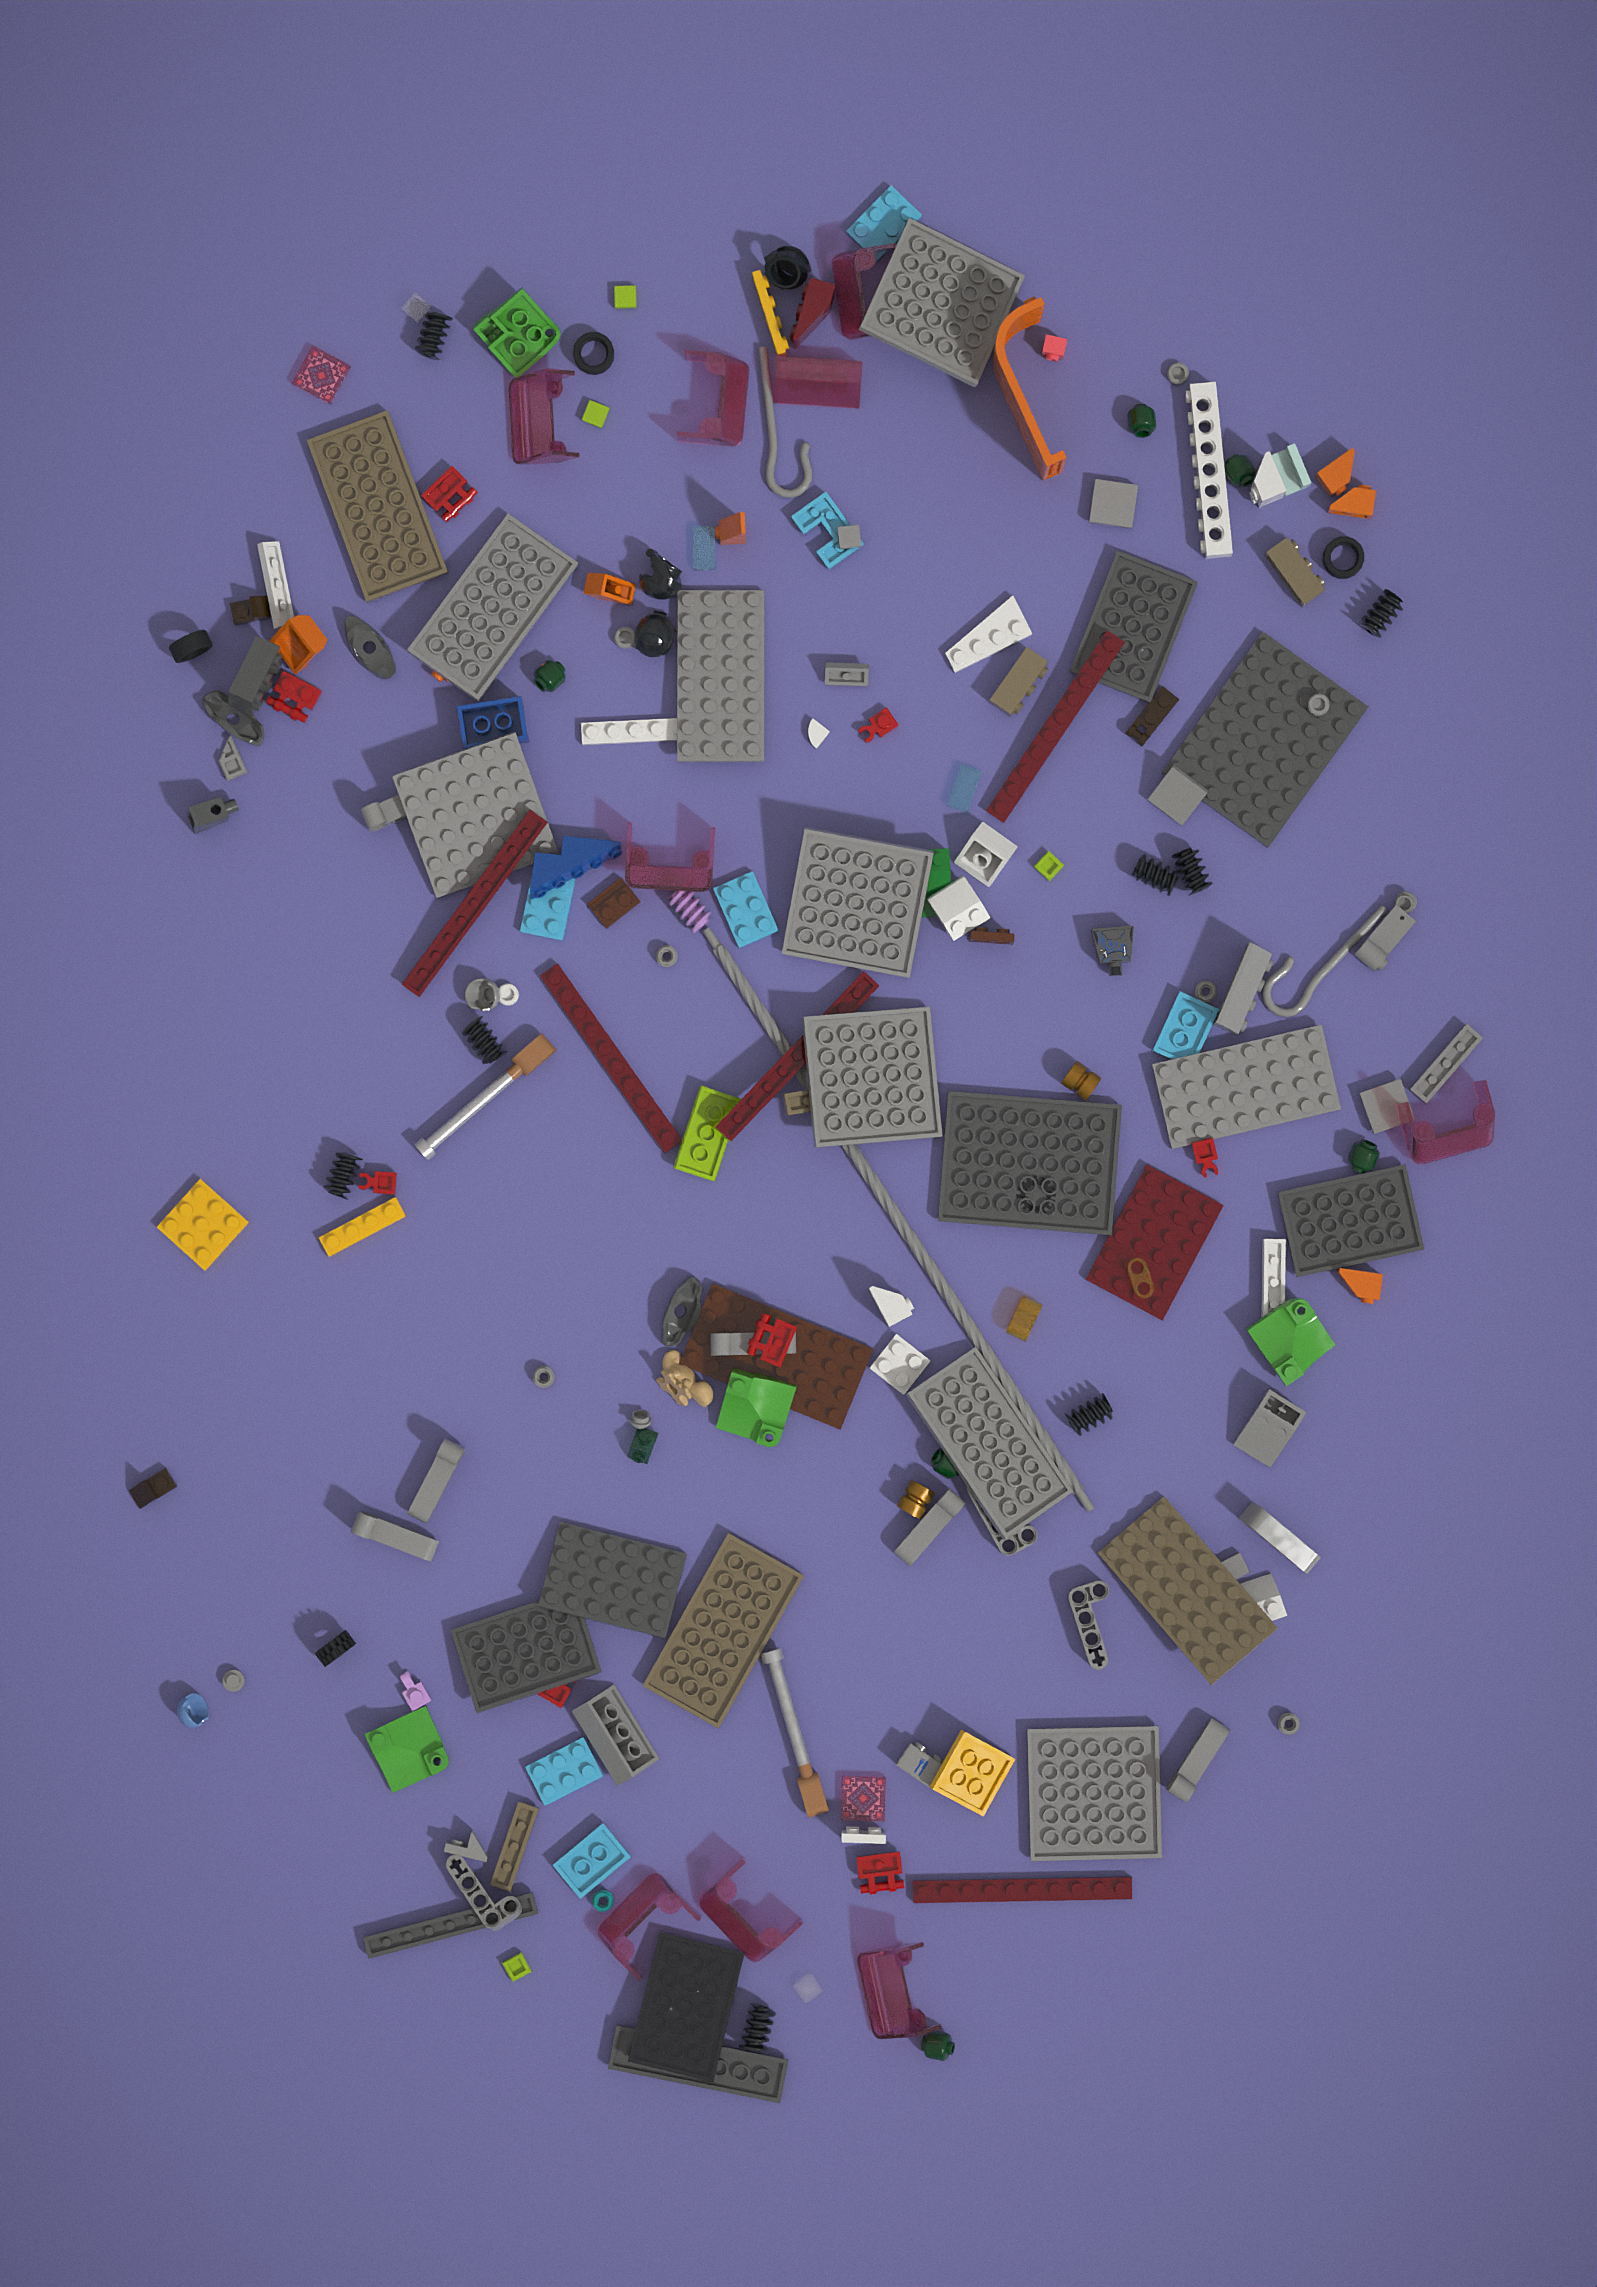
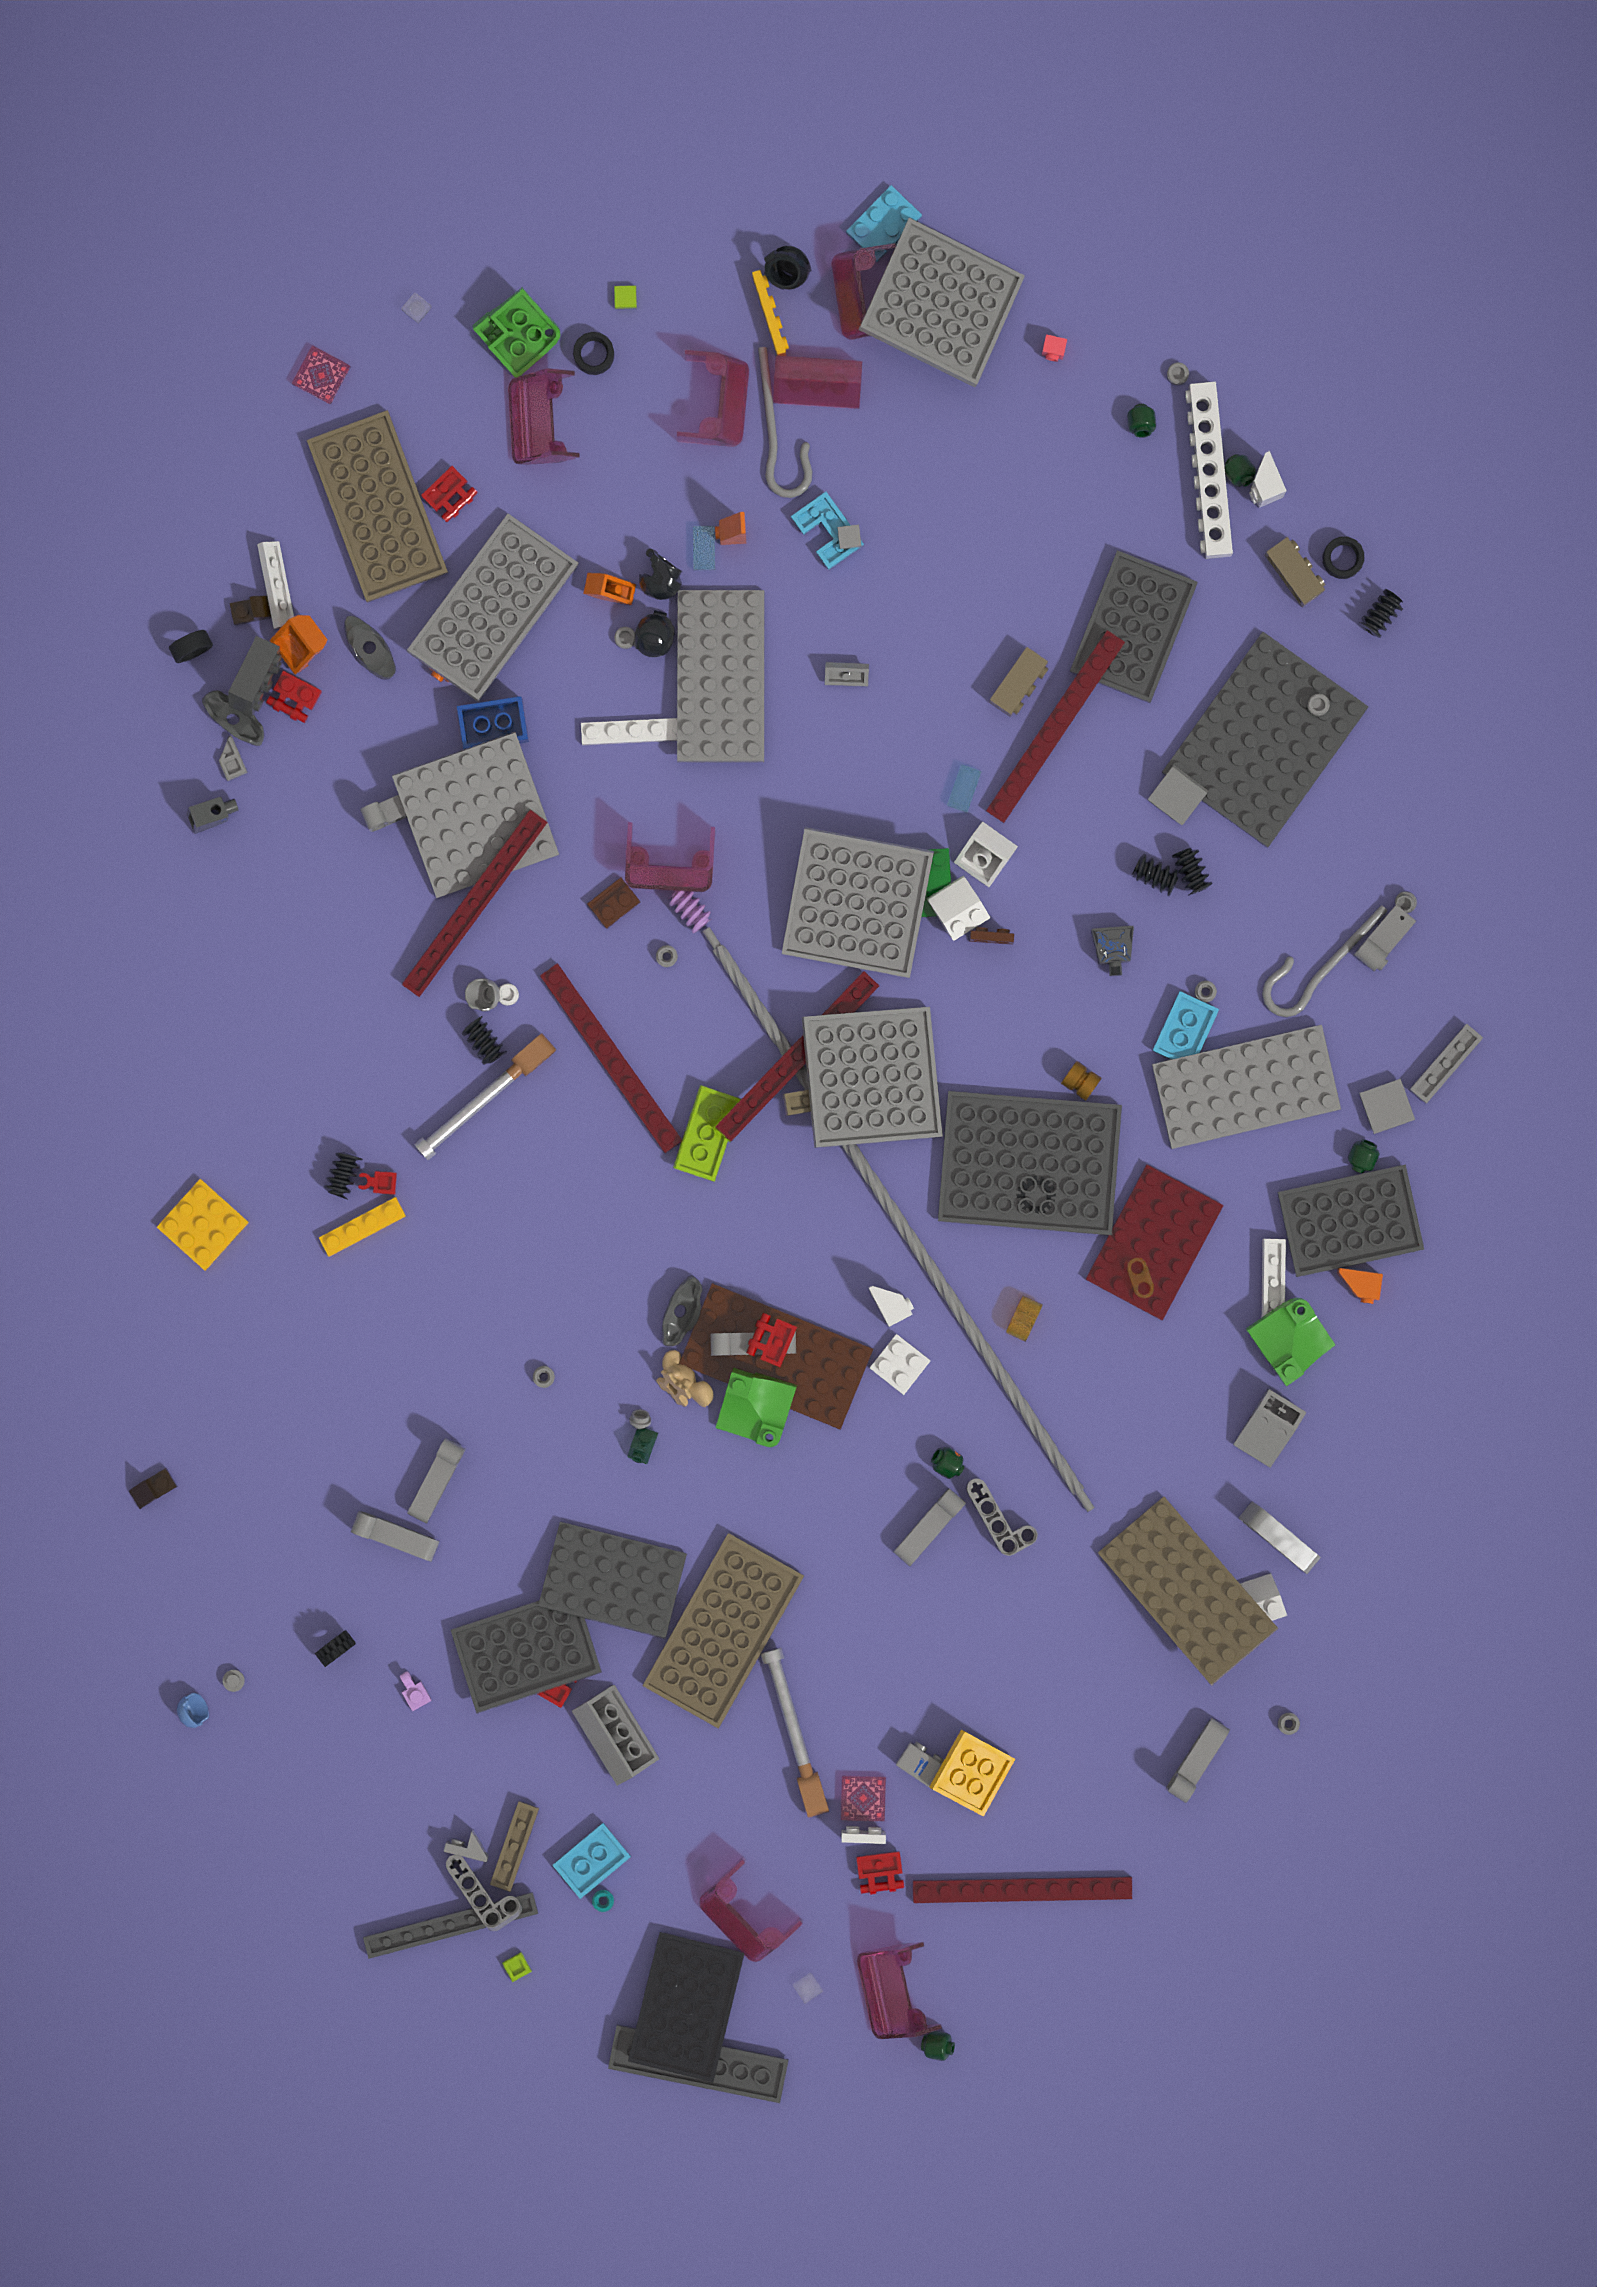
(408, 1748): bright green slope -> none
(432, 334): black piece -> none
(548, 914): medium azure plate -> none
(549, 676): dark green head -> none
(564, 1771): medium azure plate -> none
(576, 858): blue slope -> none
(595, 414): lime tile -> none
(633, 1910): clear pink windscreen -> none
(745, 909): medium azure plate -> none
(758, 2028): black piece -> none
(816, 307): dark red slope -> none
(817, 733): white tile -> none
(881, 723): red plate -> none
(915, 1499): pearl gold wheel -> none
(989, 1443): light grey plate -> none
(992, 635): white wing -> none
(1016, 321): orange panel -> none
(1048, 866): lime tile -> none
(1090, 1415): black piece -> none
(1091, 1626): light grey beam -> none
(1094, 1793): light grey plate -> none
(1113, 503): light grey tile -> none
(1152, 715): dark brown plate -> none
(1204, 1153): red plate -> none
(1236, 1565): light grey tile -> none
(1243, 988): light grey slope -> none
(1291, 469): light aqua panel -> none
(1337, 474): orange slope -> none
(1355, 503): orange slope -> none
(1428, 1147): clear pink windscreen -> none

